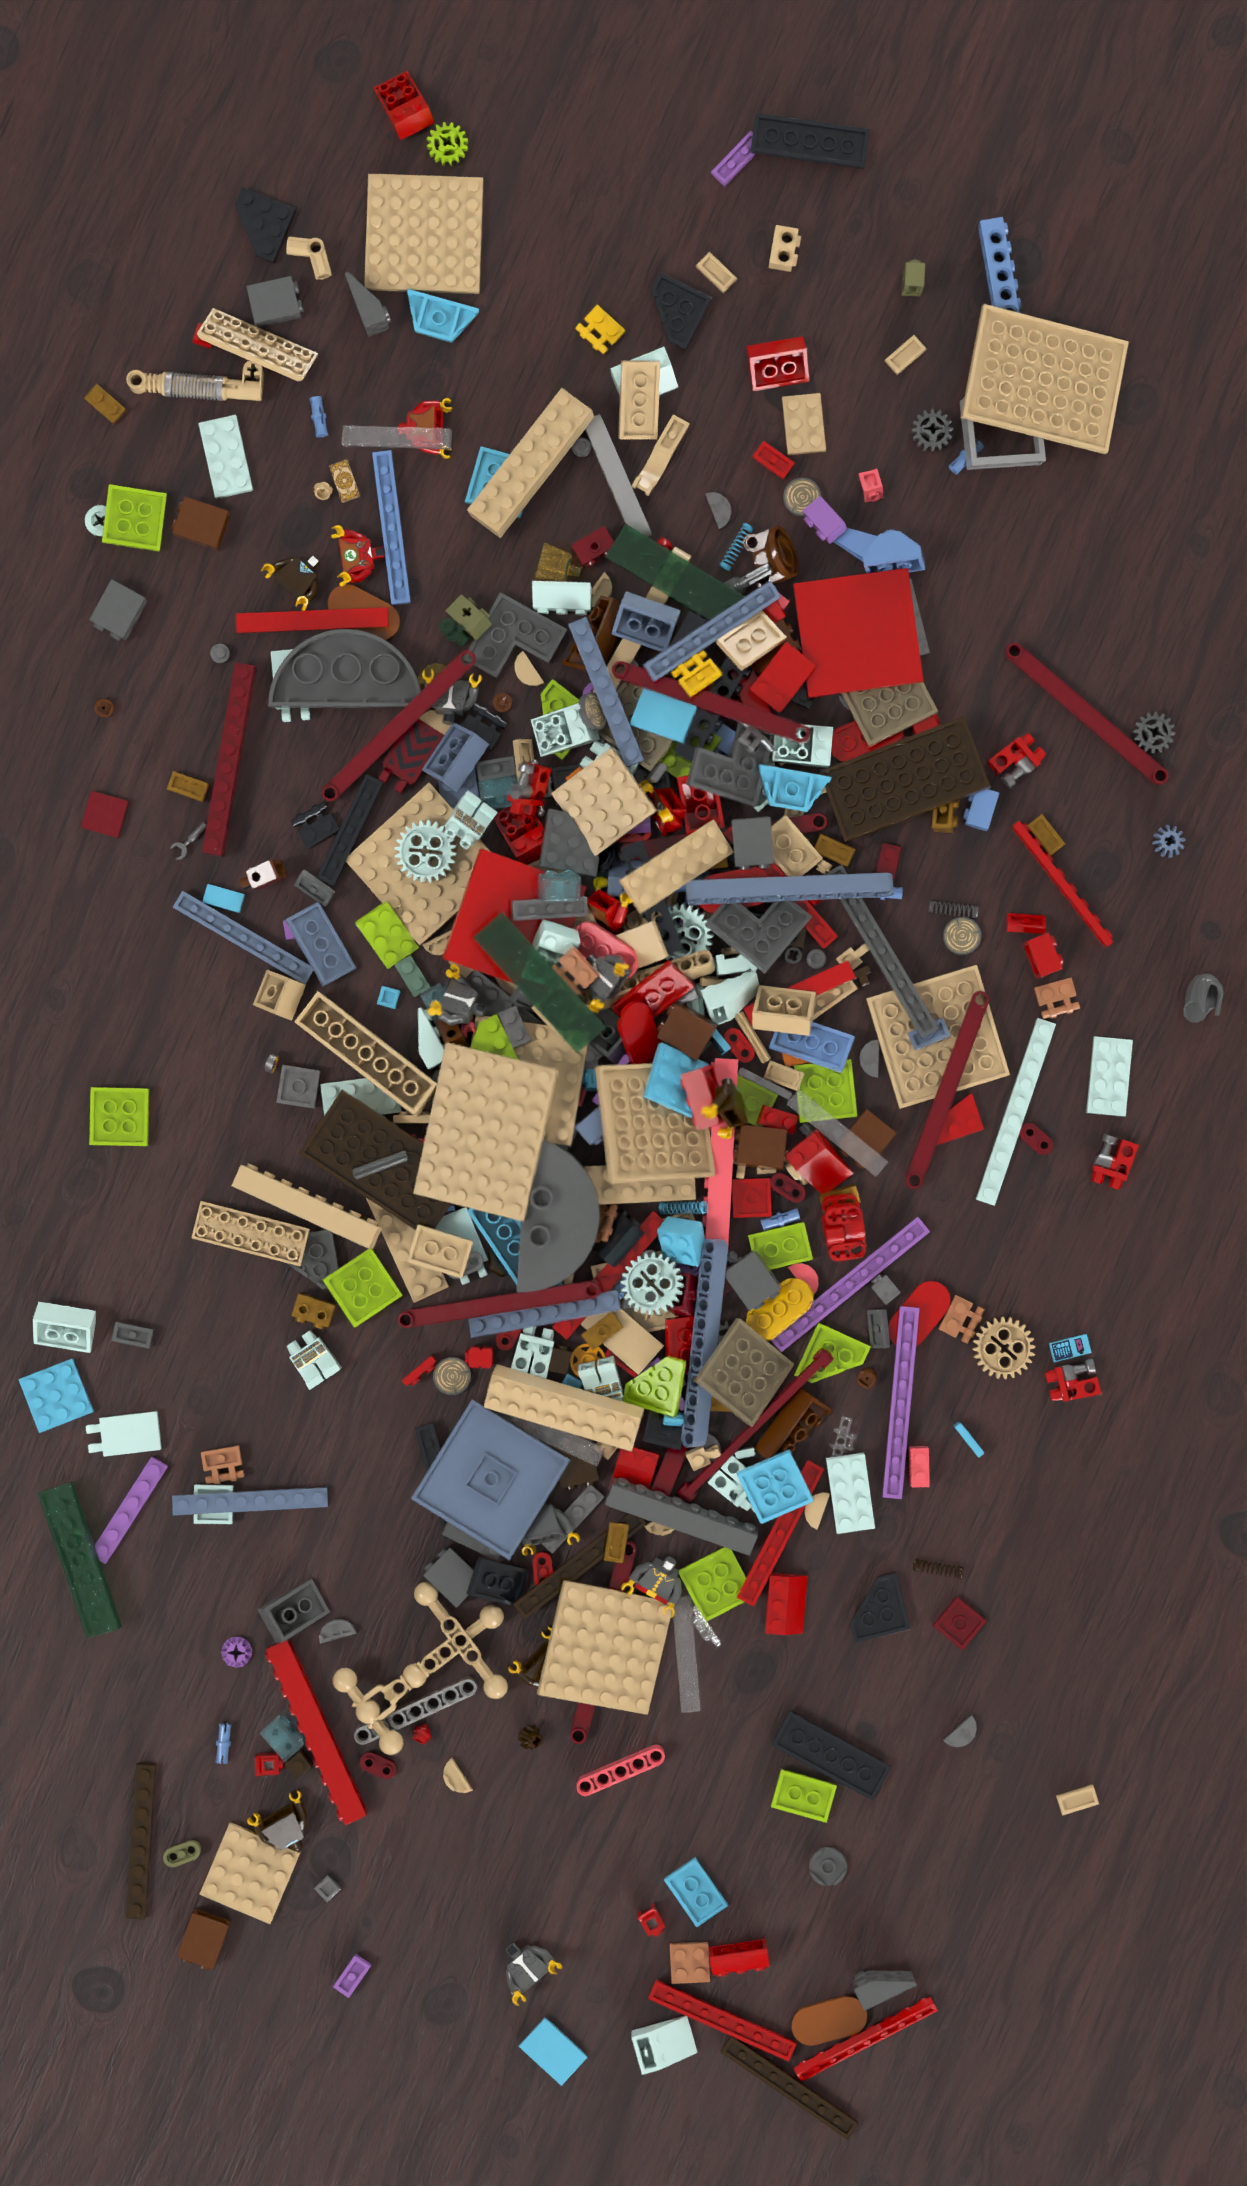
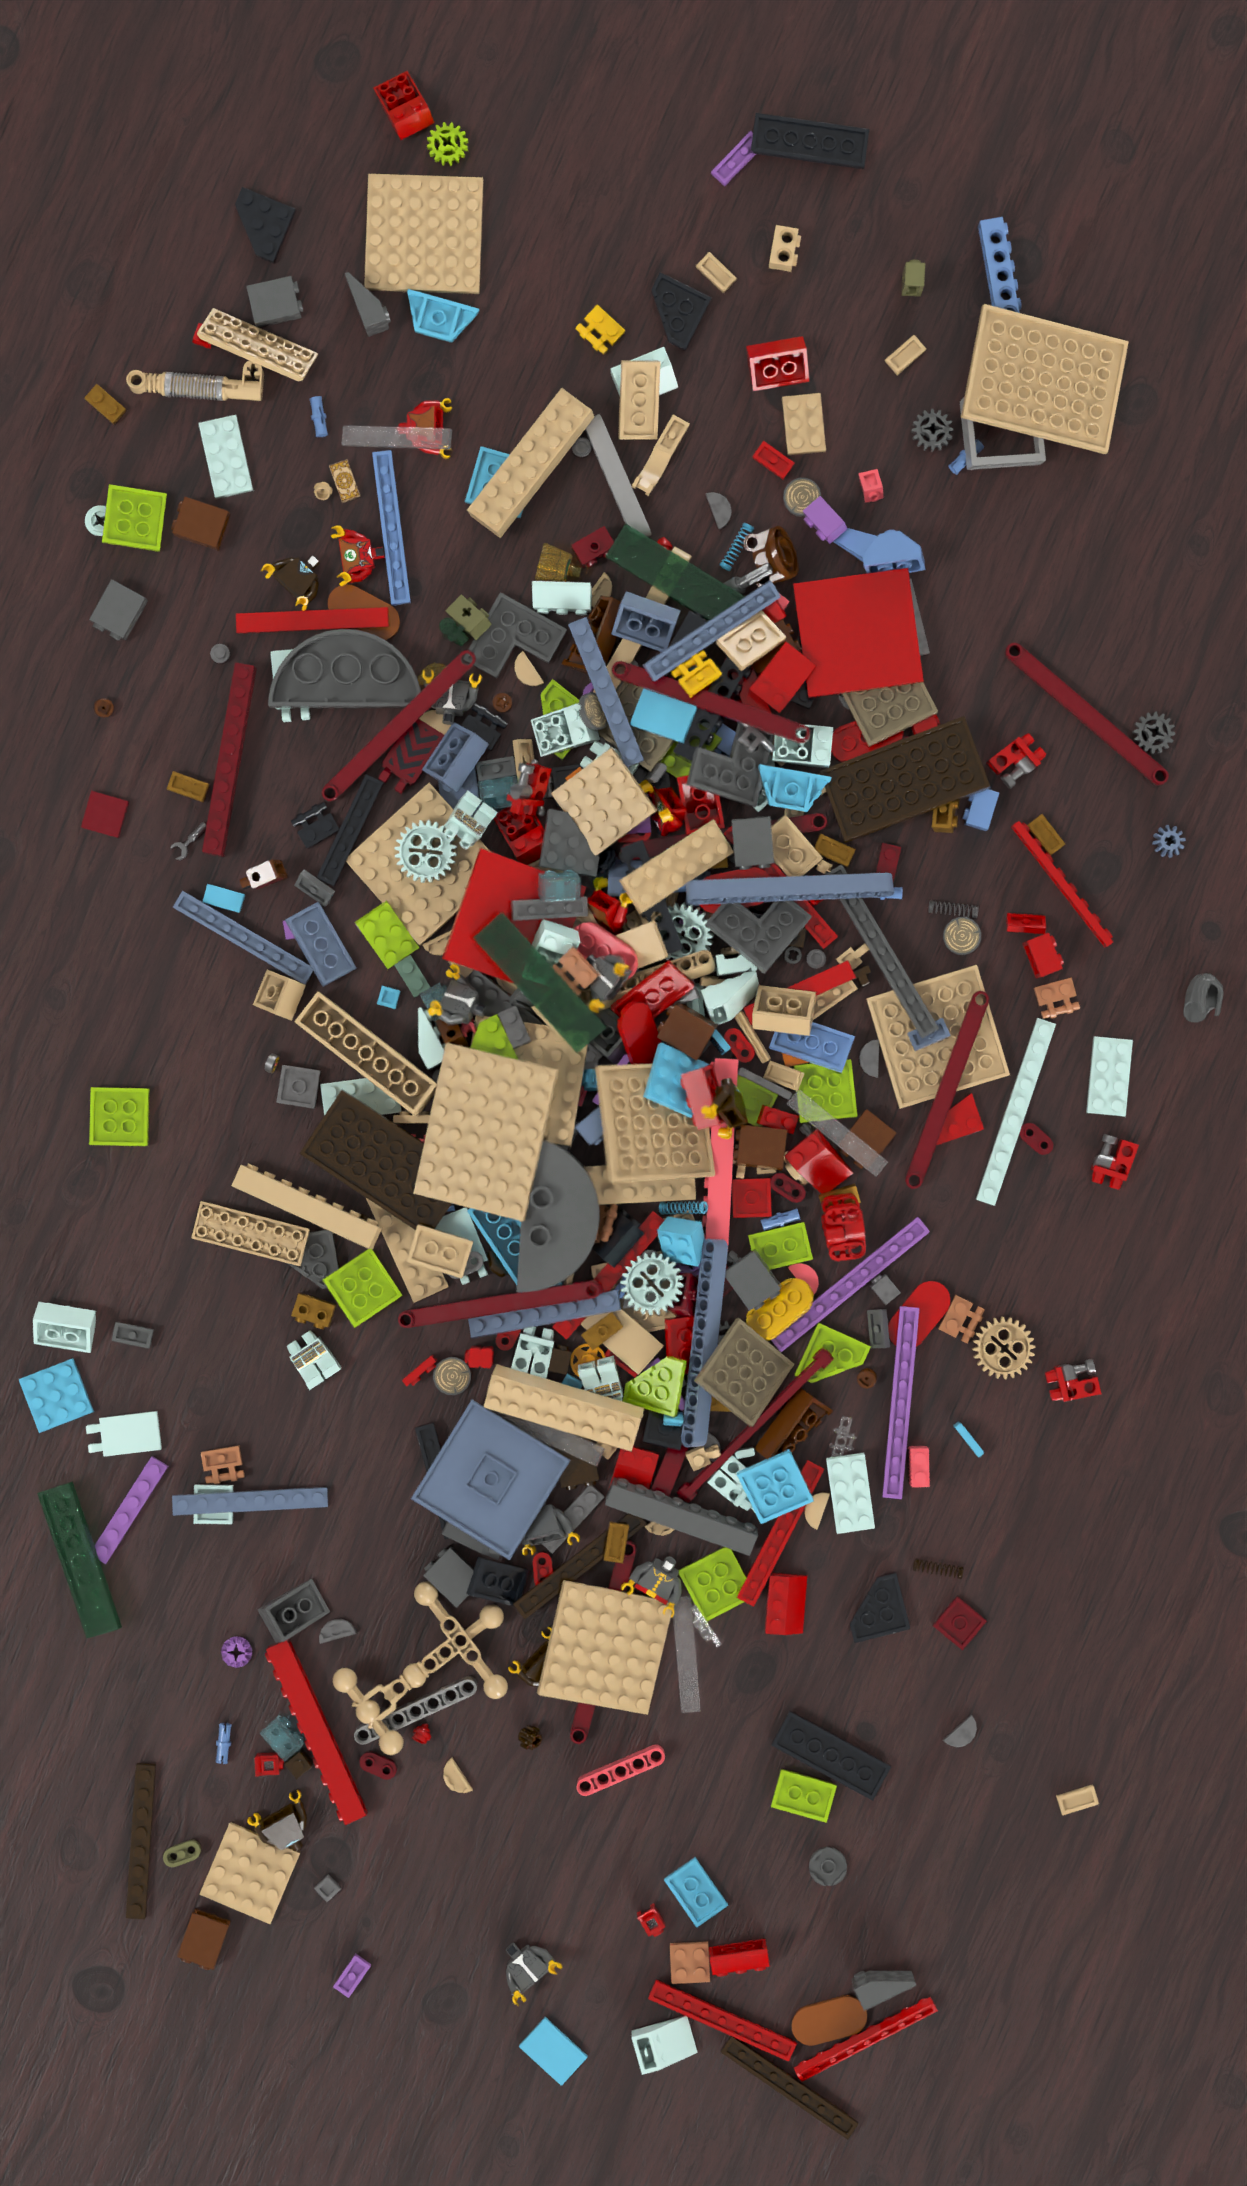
(319, 260): tan piece -> none
(380, 1164): dark grey axle -> none
(1069, 1347): tile -> none

